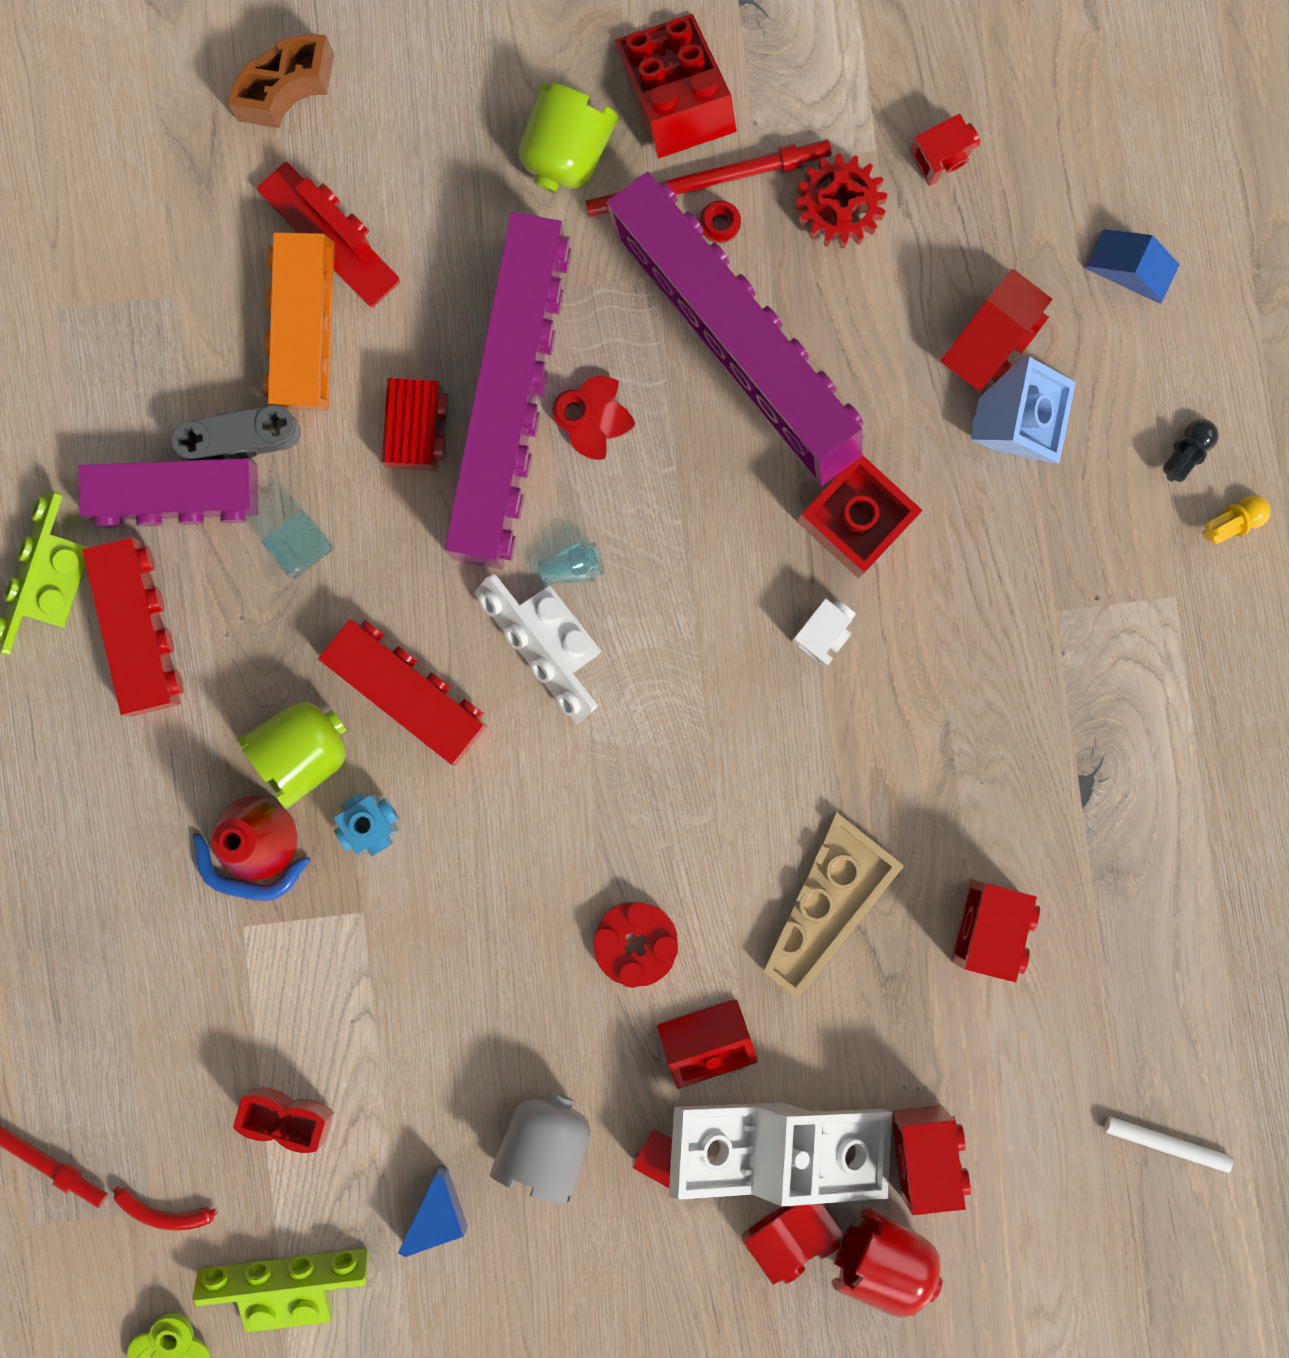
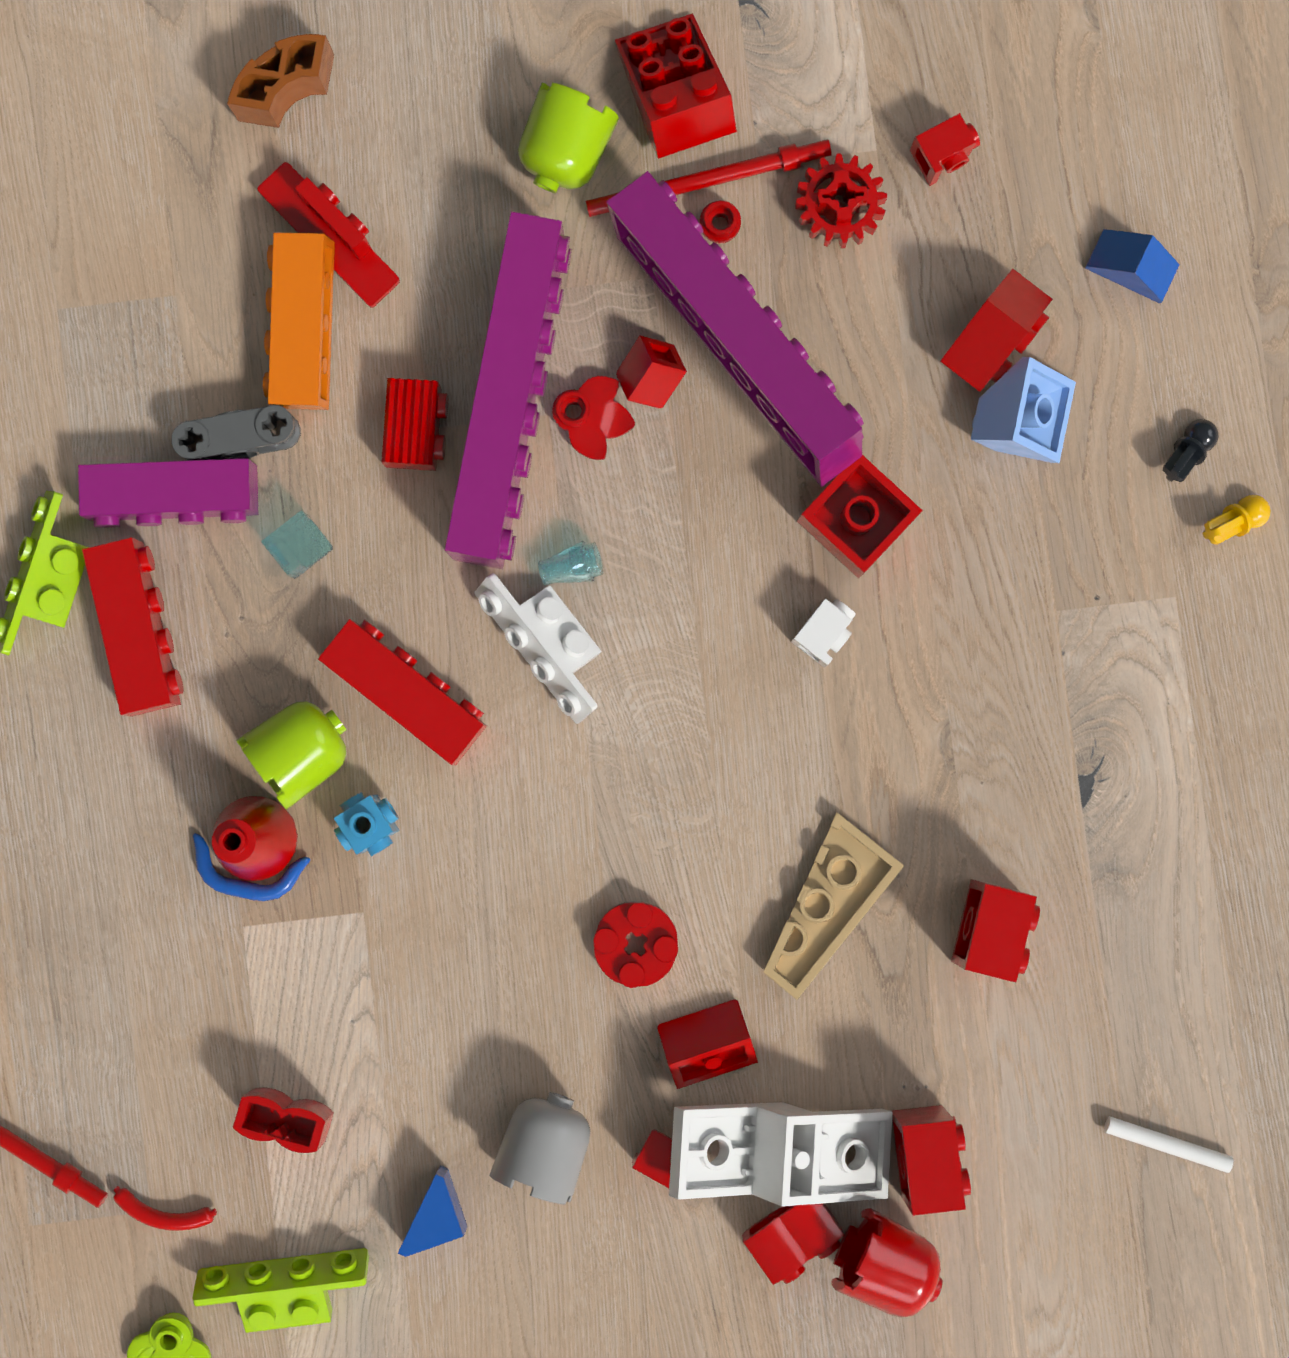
(650, 372): none -> red panel

